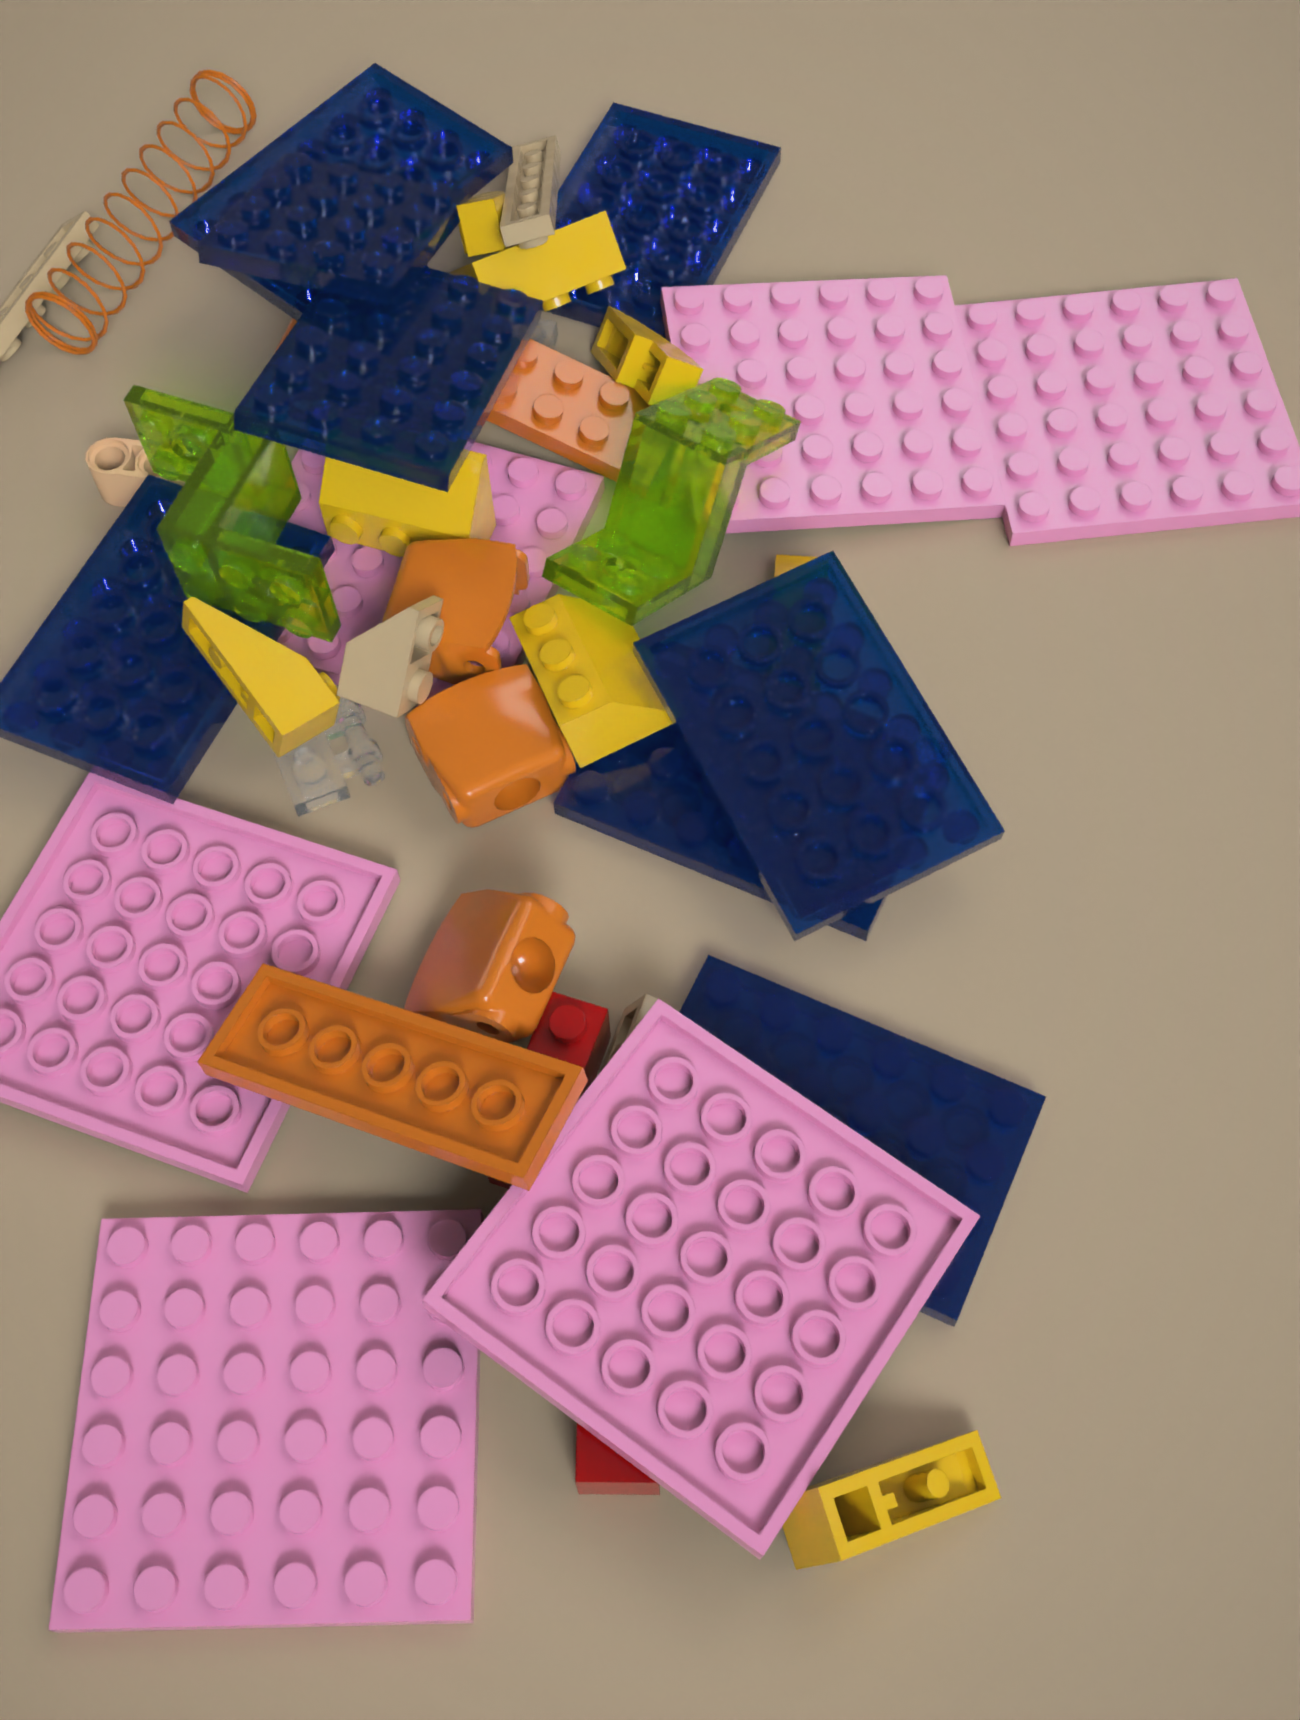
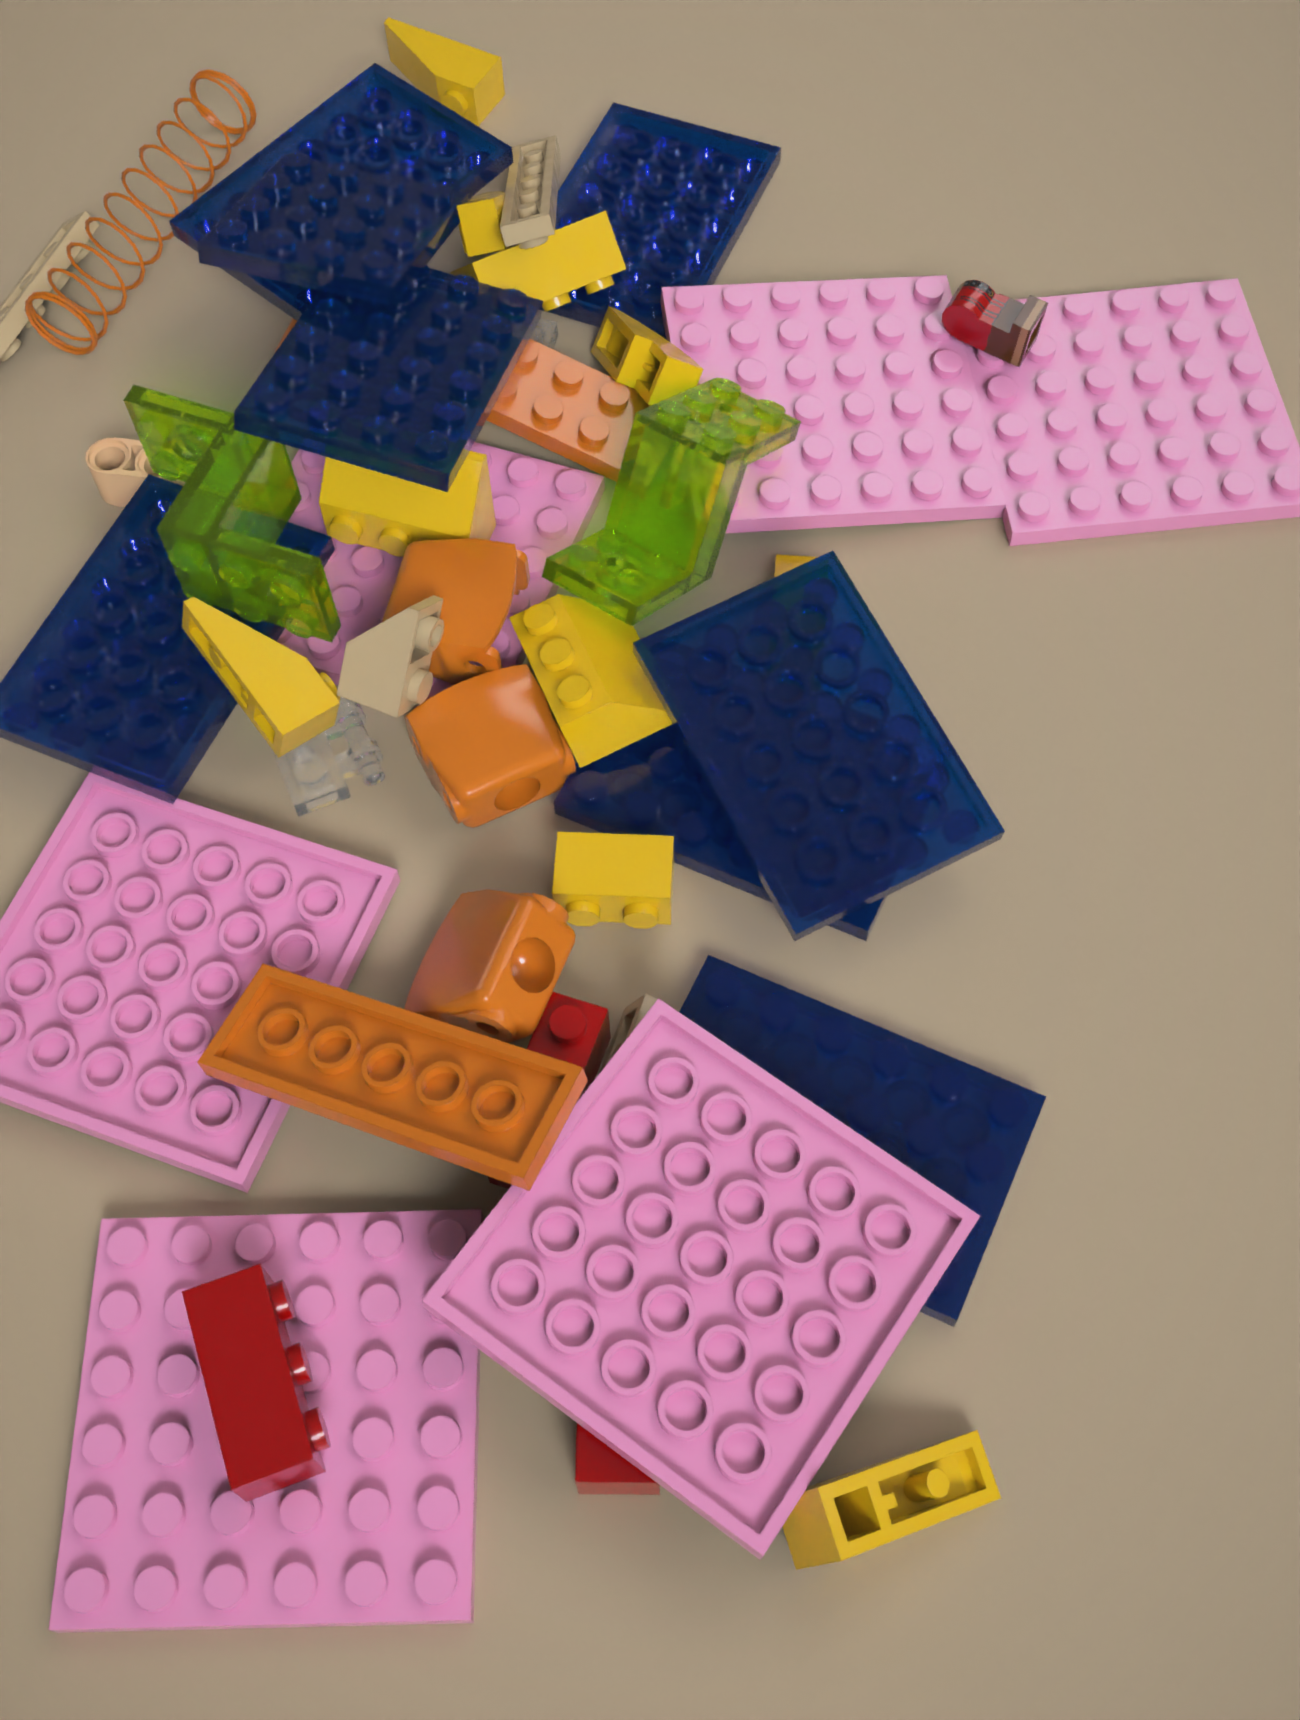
(256, 1382): none -> red brick
(447, 70): none -> yellow slope
(614, 878): none -> yellow brick
(994, 321): none -> leg

